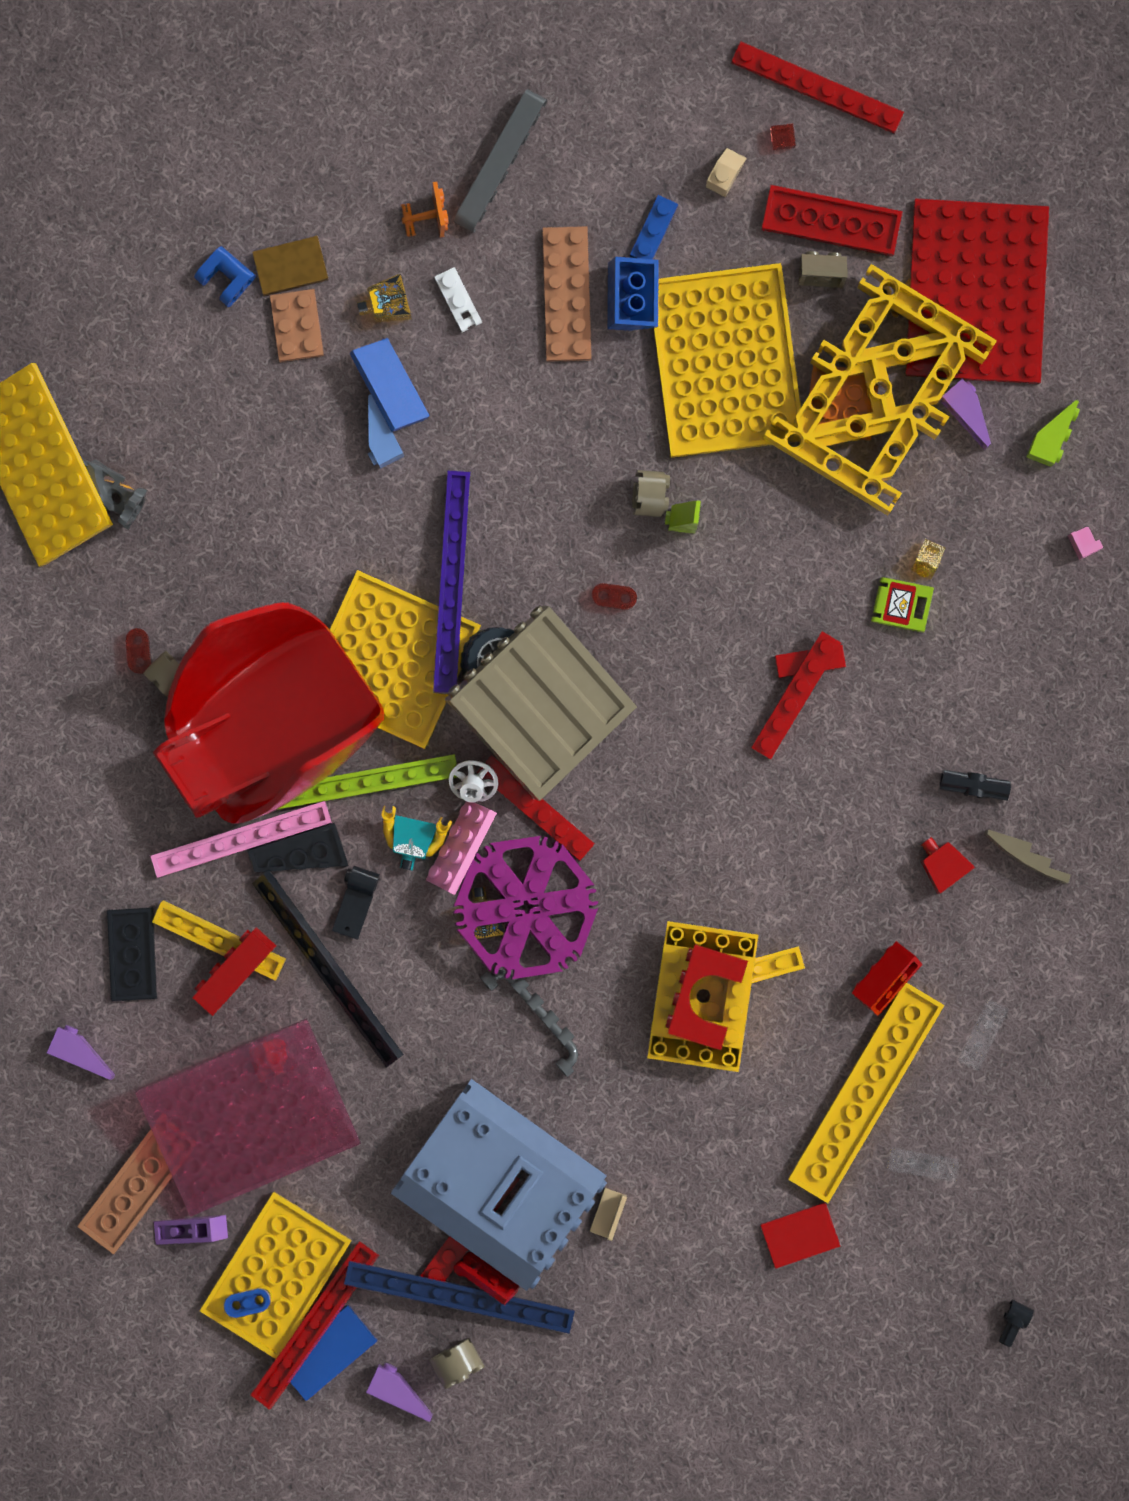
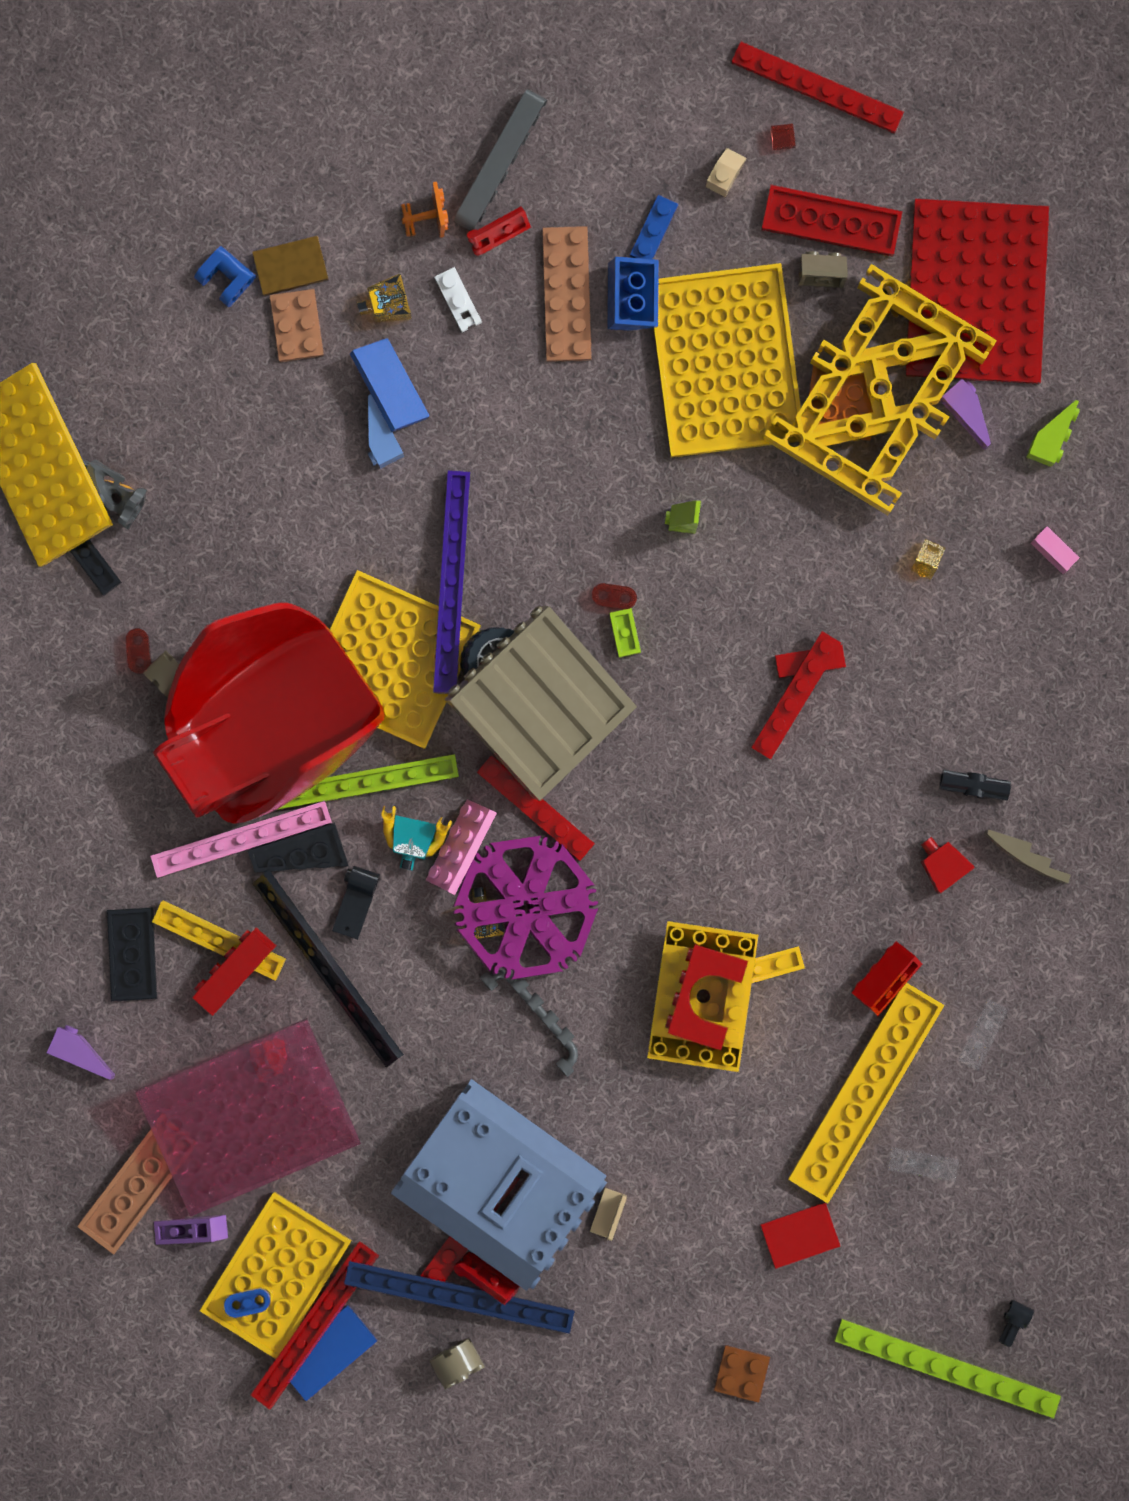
(96, 567): none -> black tile
(394, 1389): medium lavender slope -> none
(473, 785): white wheel -> none
(499, 231): none -> red plate
(625, 633): none -> lime plate
(650, 493): dark tan brick -> none
(742, 1373): none -> dark orange plate
(898, 604): container -> none
(947, 1368): none -> lime plate
(1055, 550): none -> bright pink panel
(1084, 543): bright pink panel -> none

